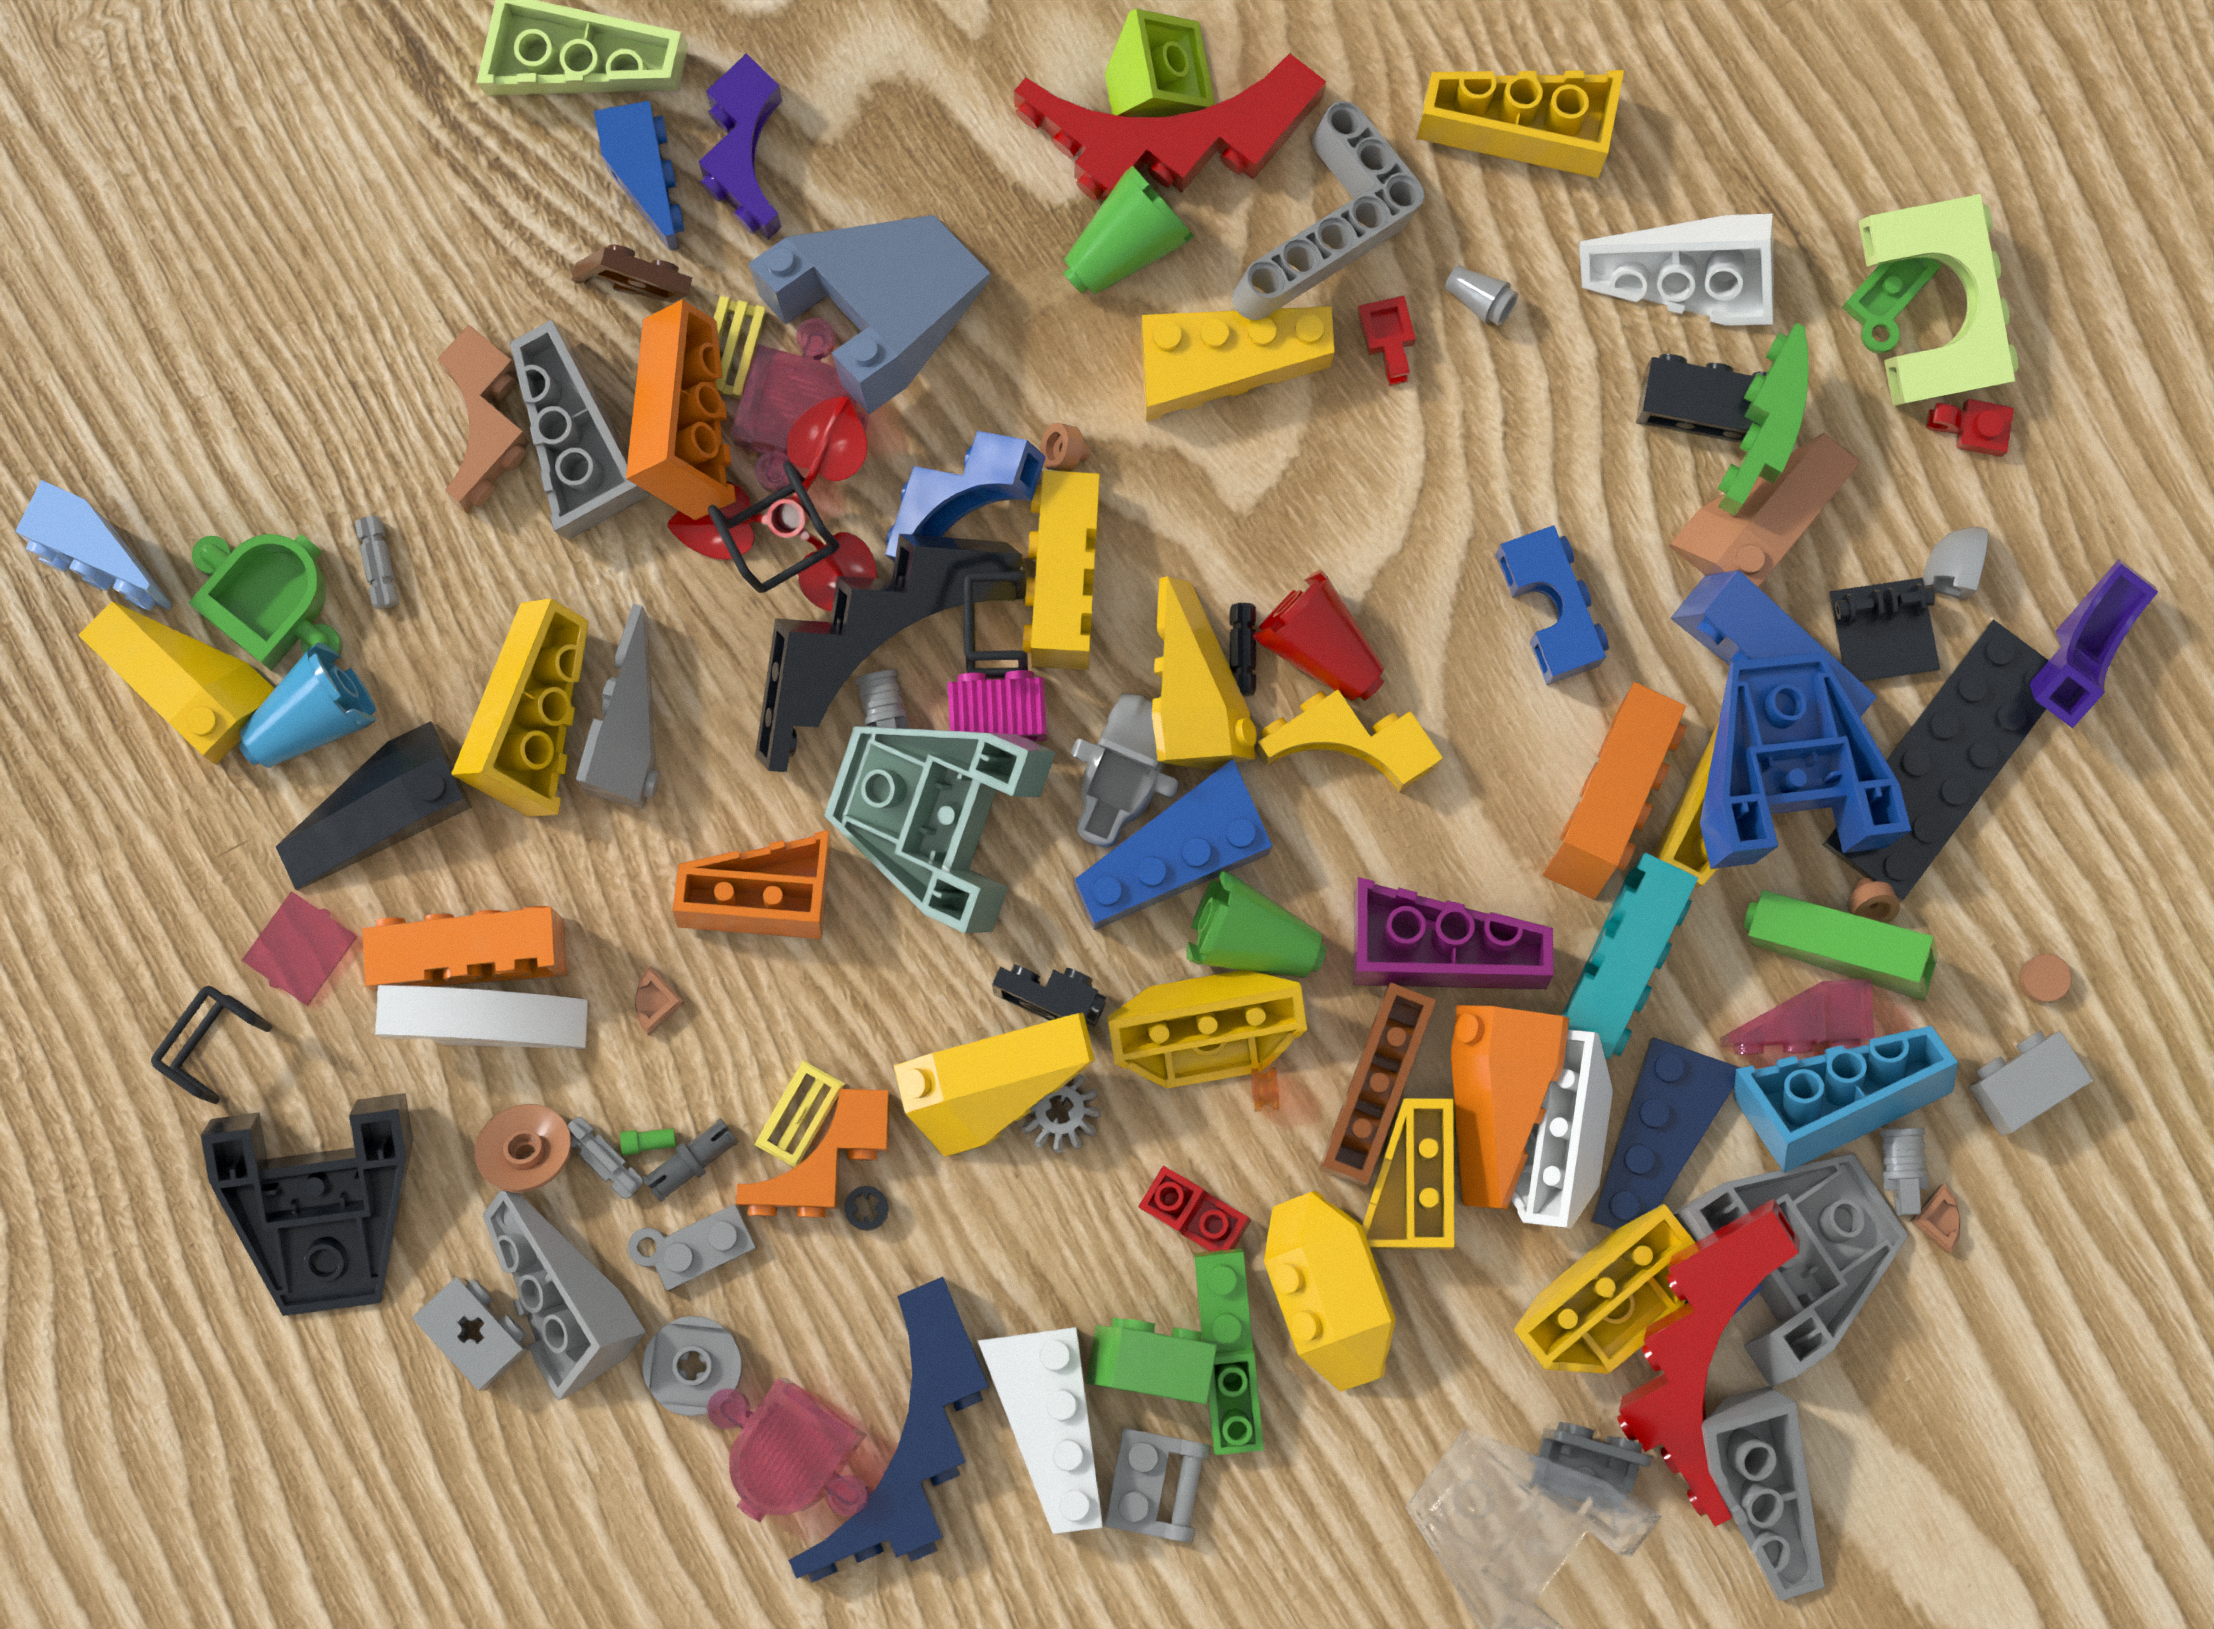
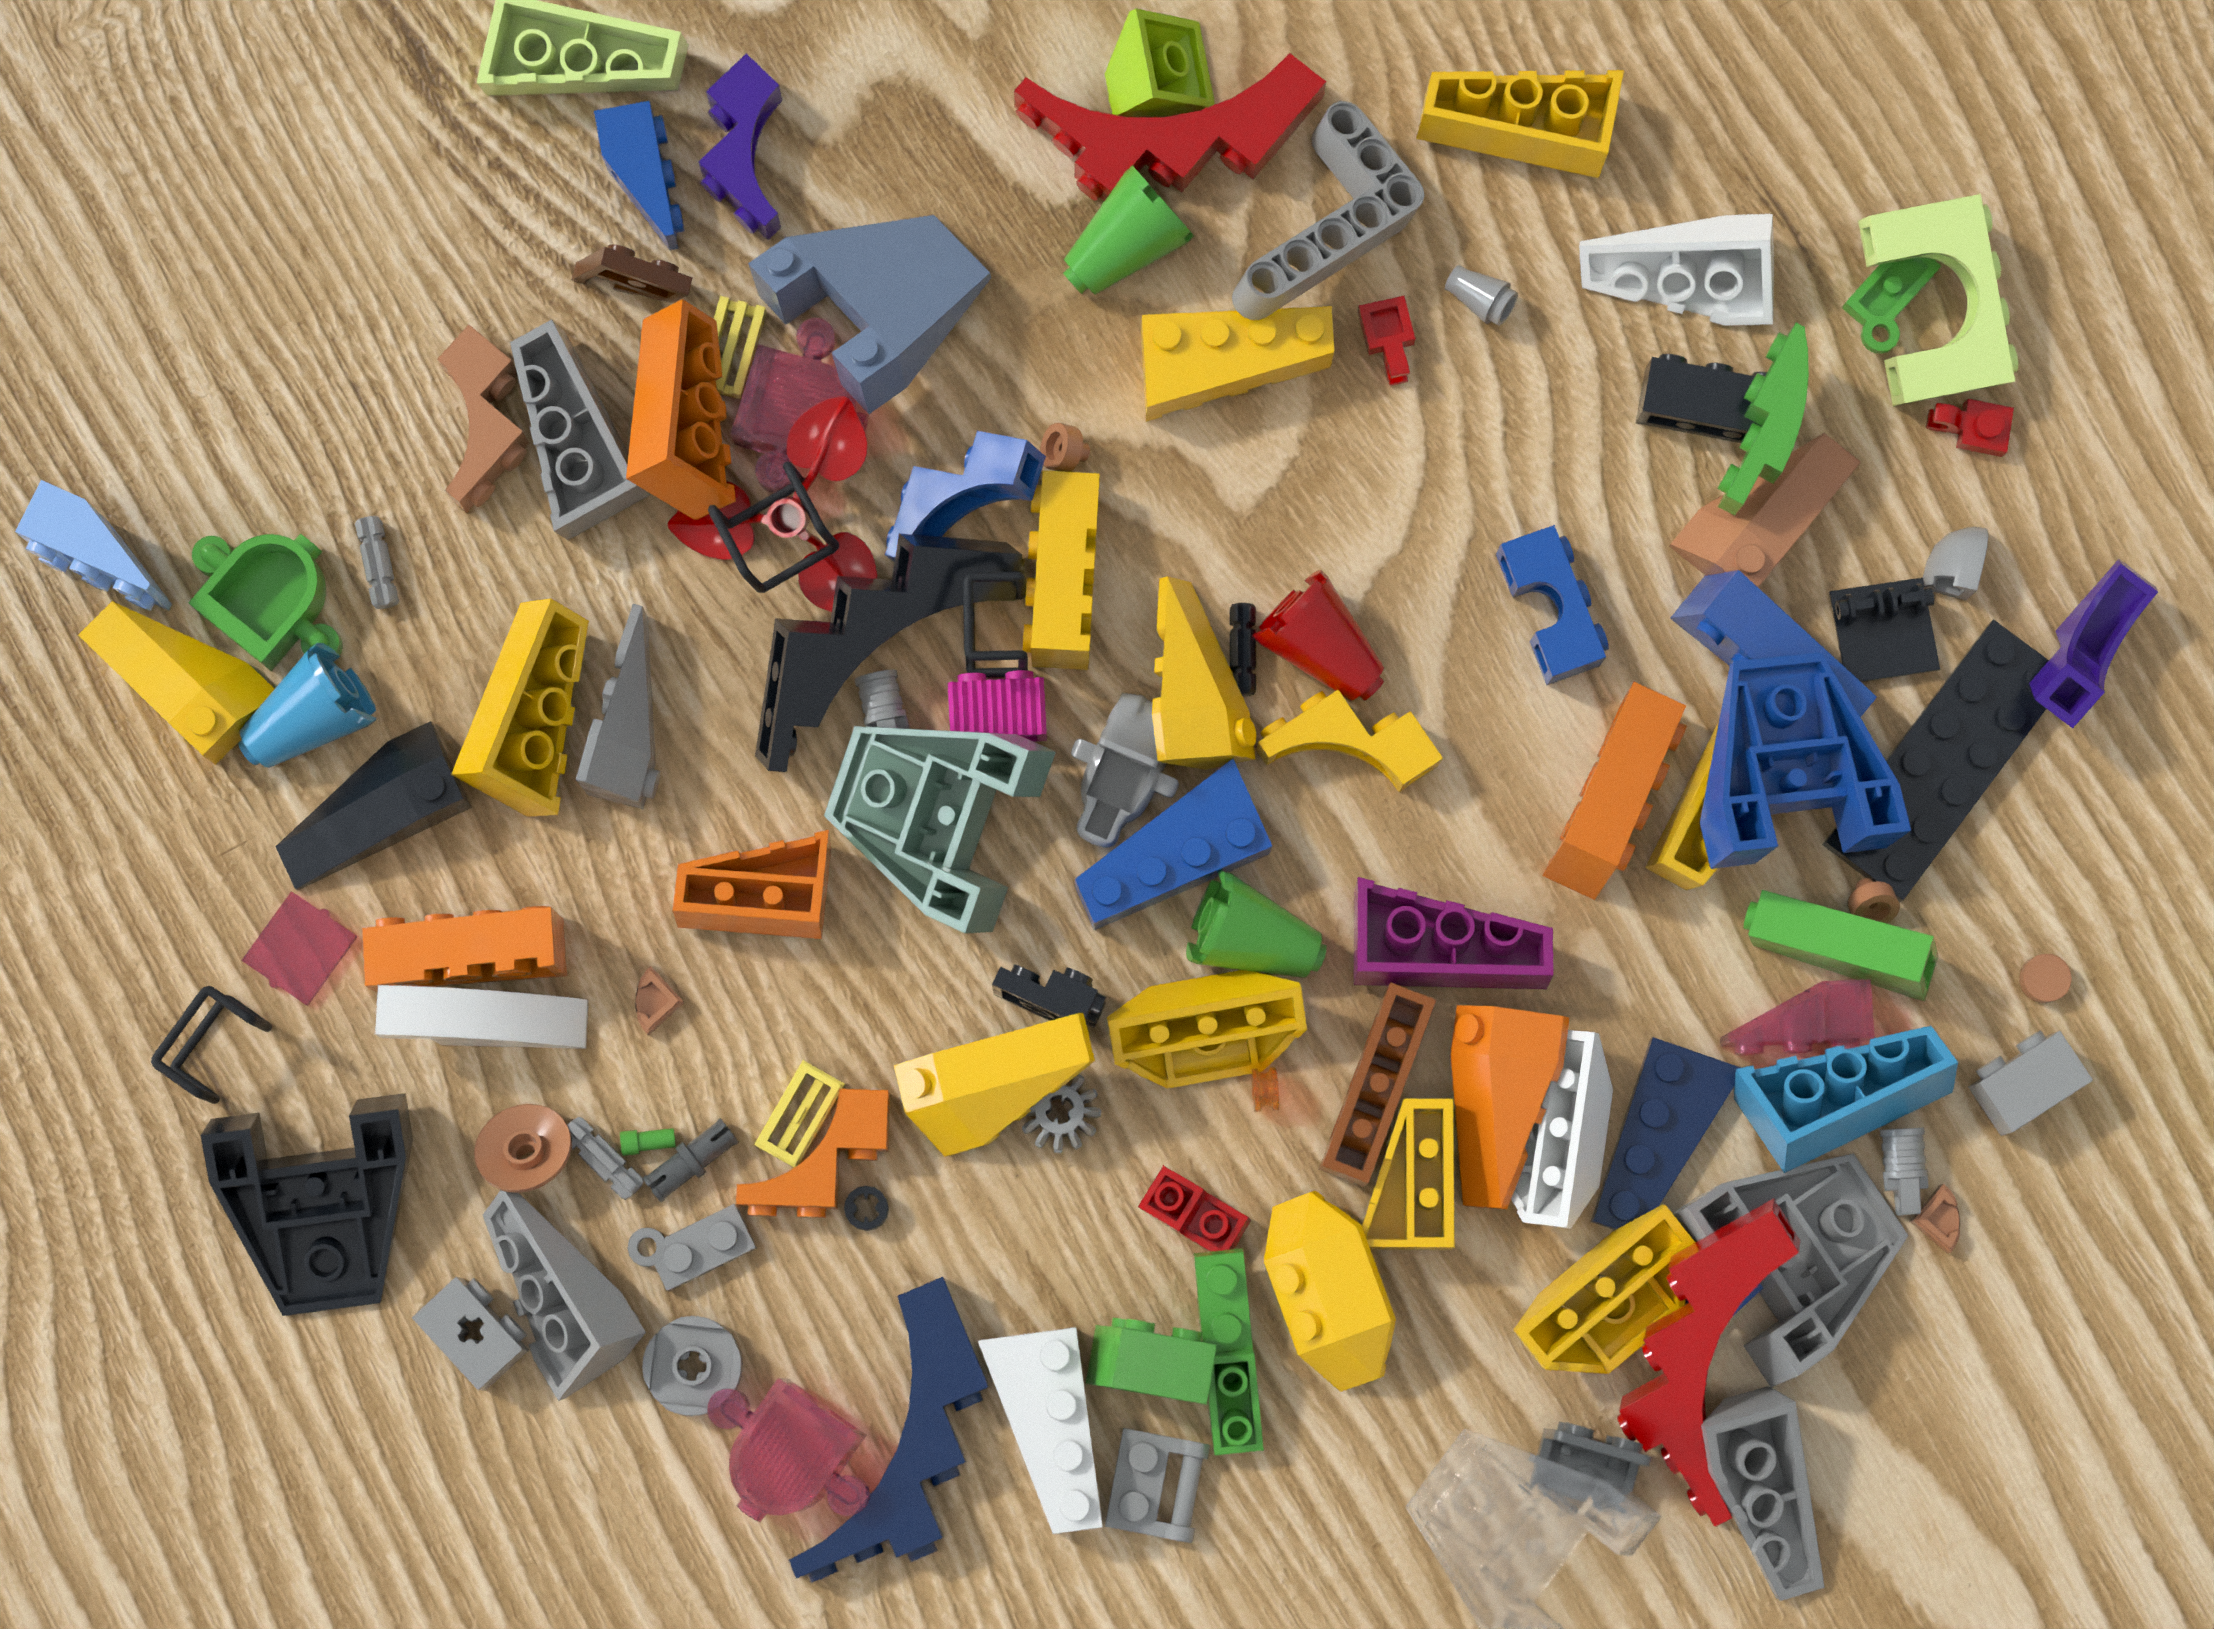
(1628, 951): teal wedge -> none

